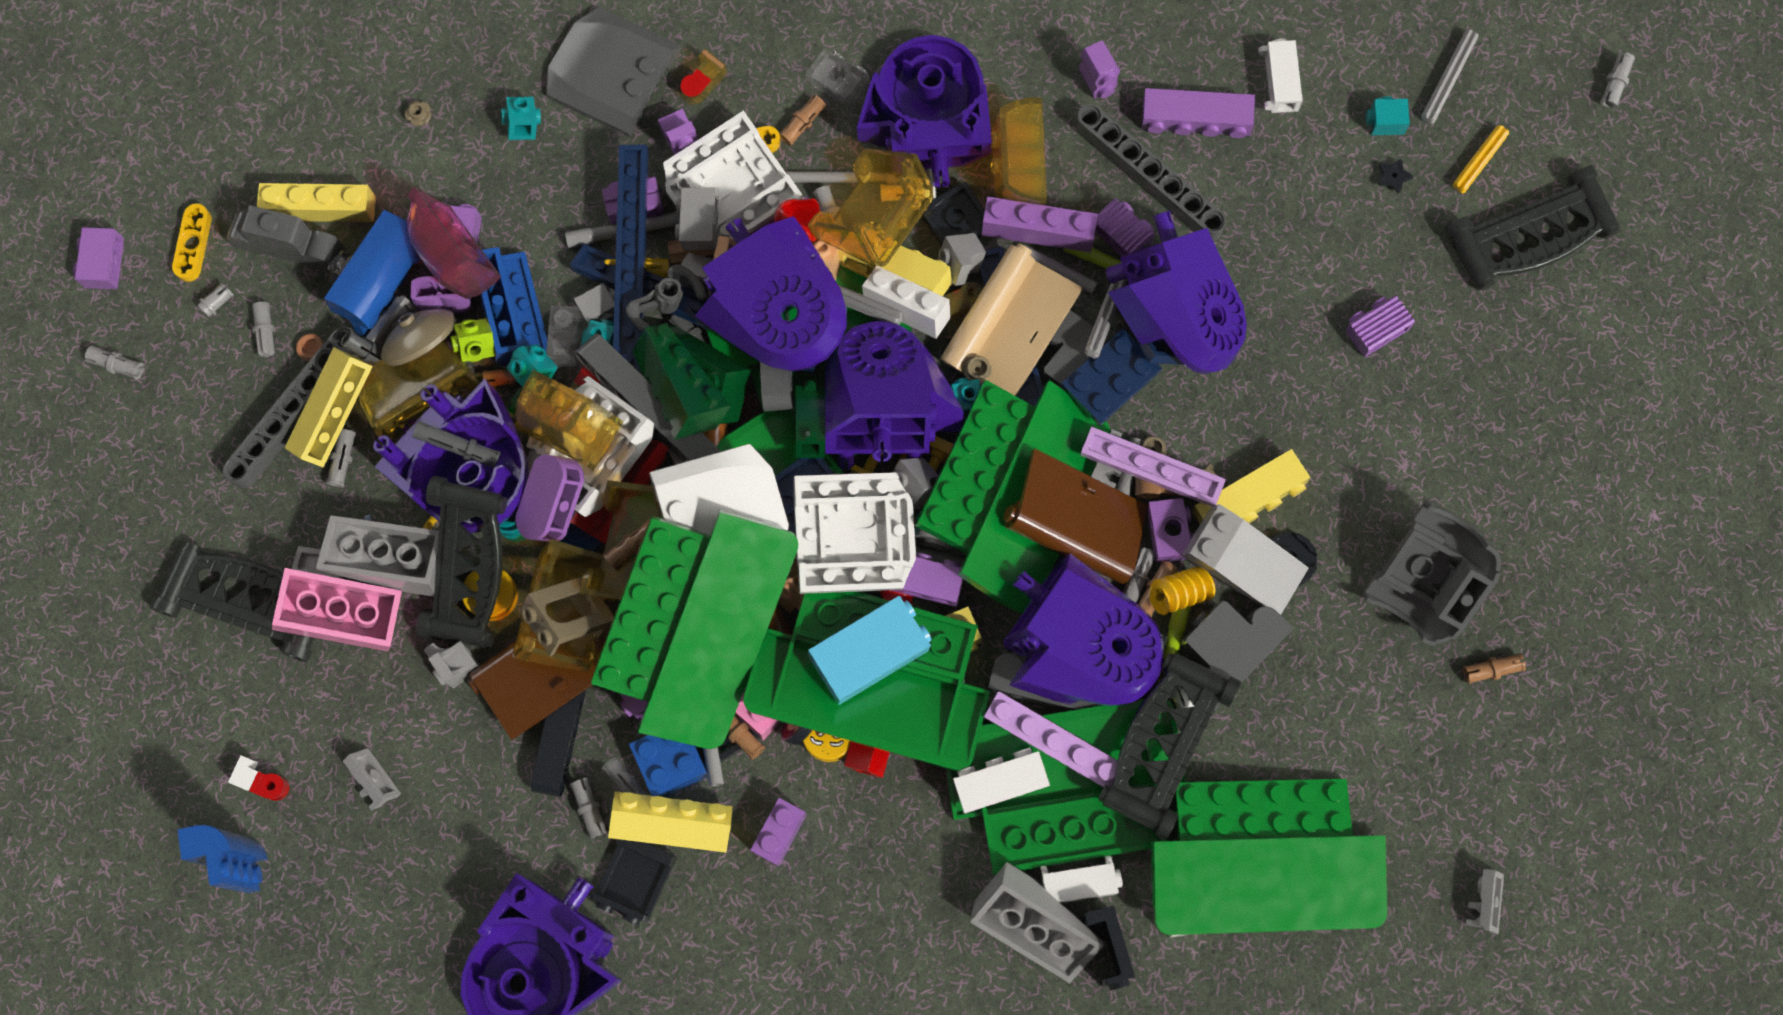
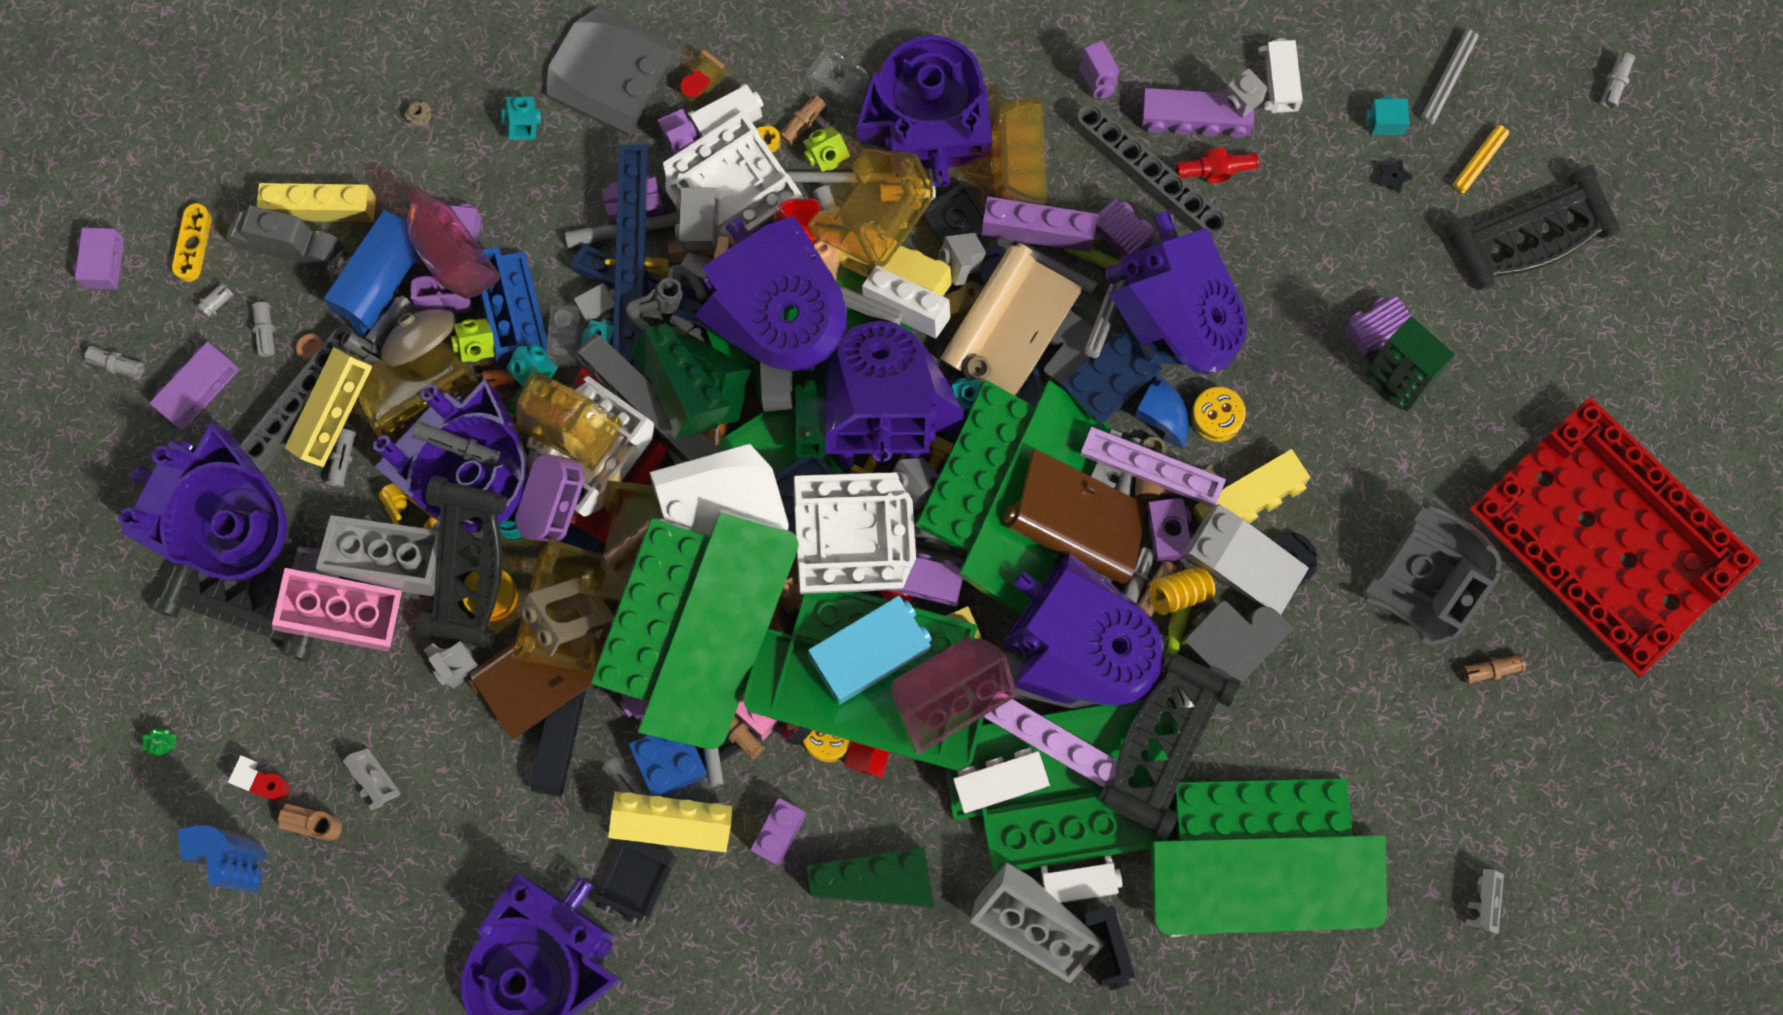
(158, 741): none -> green plant
(194, 385): none -> medium lavender brick
(197, 502): none -> dark purple animal
(308, 822): none -> medium nougat piece
(395, 502): none -> yellow plant
(588, 808): light grey pin -> none
(725, 108): none -> white brick
(825, 149): none -> lime brick
(885, 878): none -> dark green wedge
(952, 691): none -> clear pink windscreen
(1166, 411): none -> blue brick
(1217, 165): none -> red pin
(1218, 414): none -> yellow head
(1245, 93): none -> light grey brick
(1409, 364): none -> dark green brick
(1634, 512): none -> red slope

